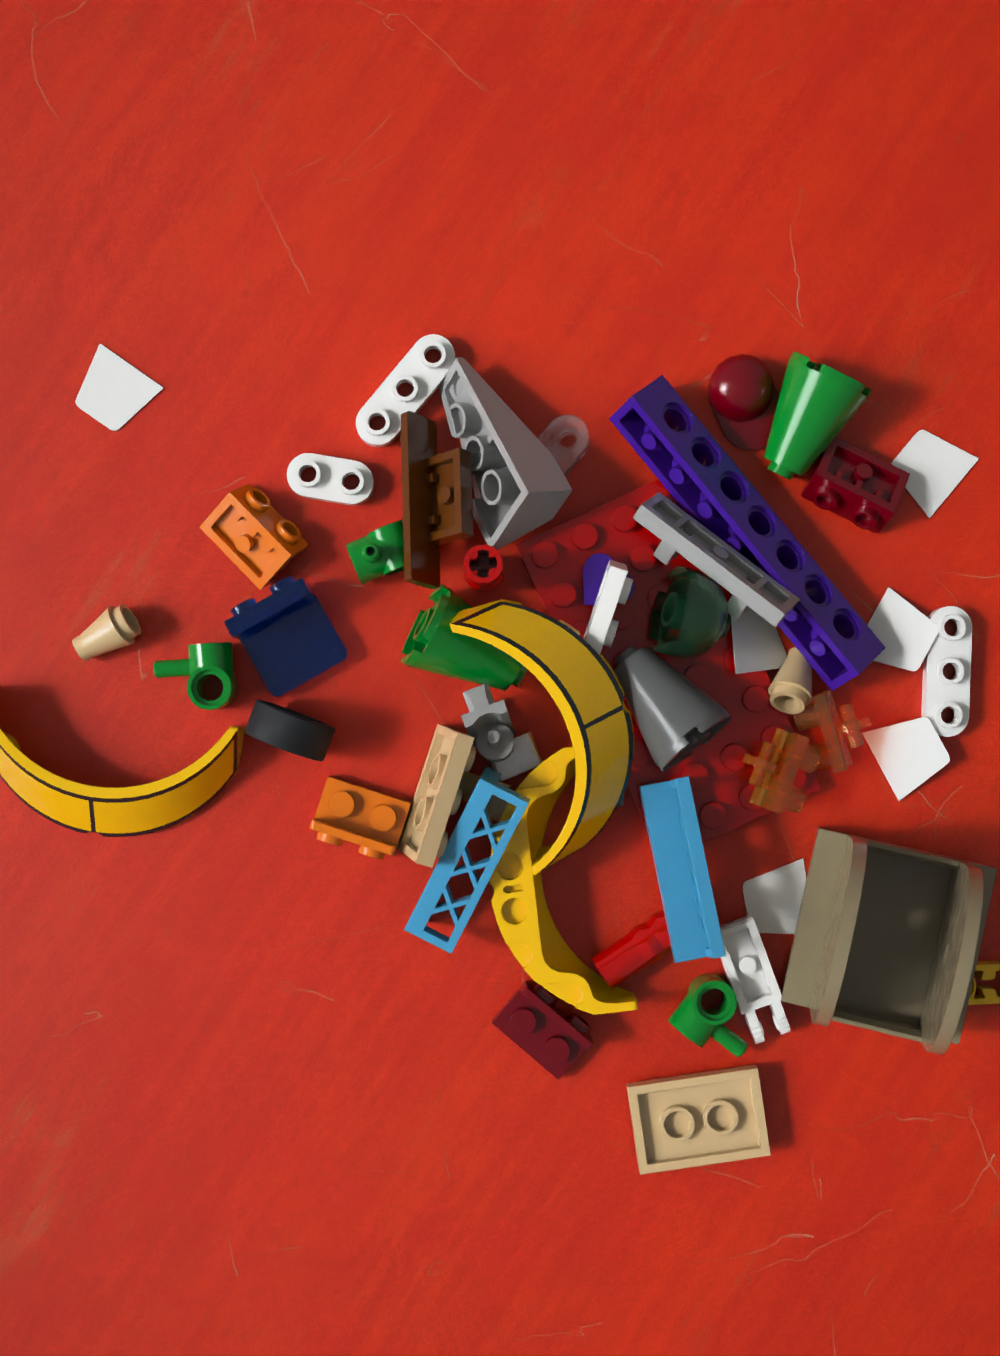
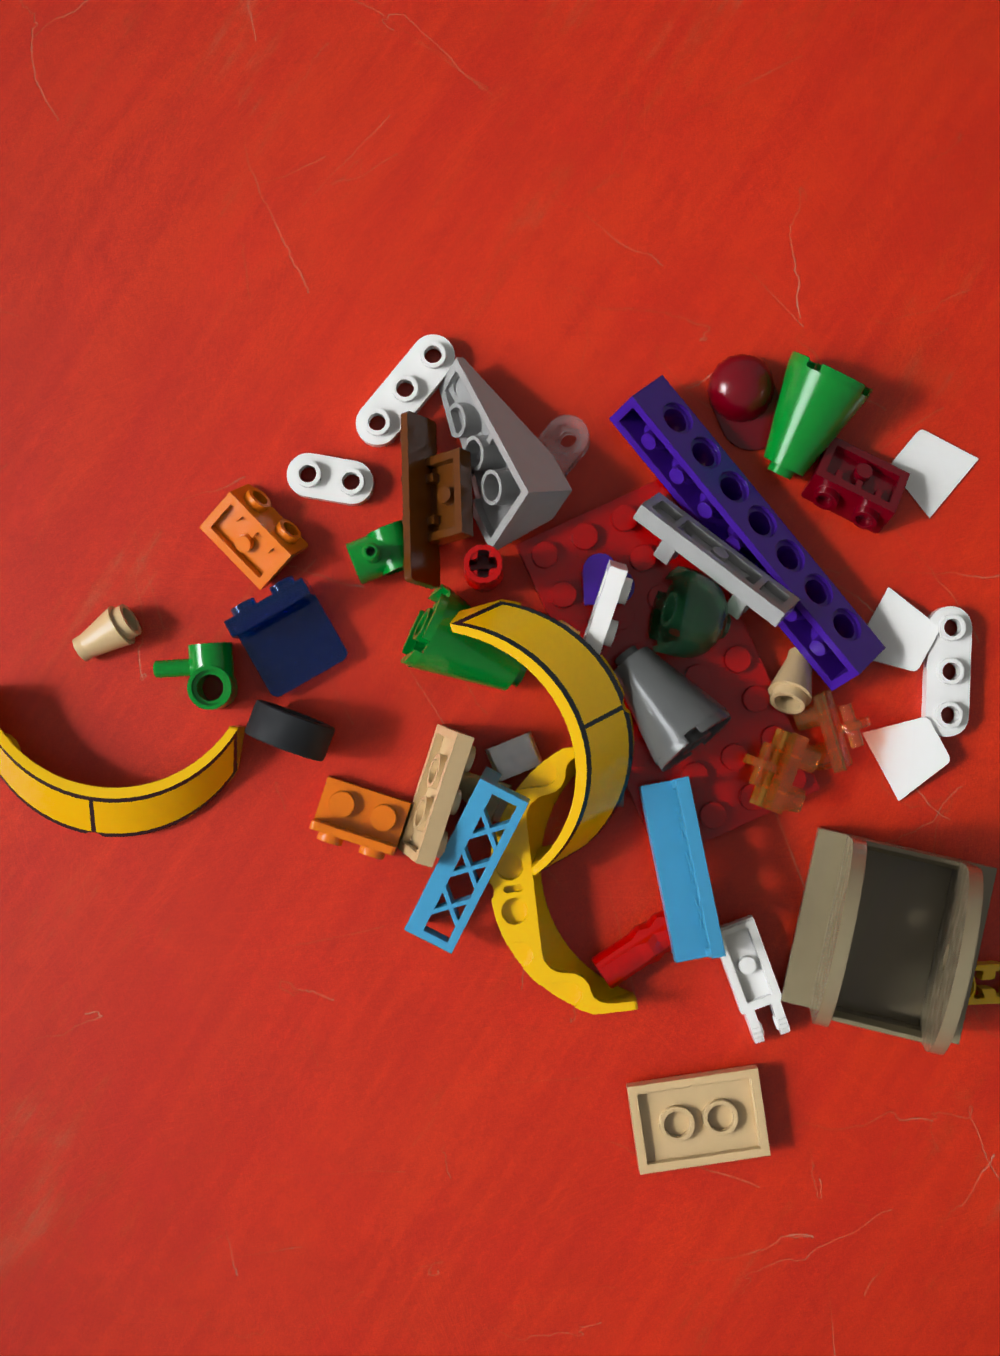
(114, 390): white sticker -> none
(488, 724): light grey hips -> none
(543, 1028): dark red bracket -> none
(702, 1023): green piece -> none
(756, 644): white sticker -> none
(776, 898): white sticker -> none

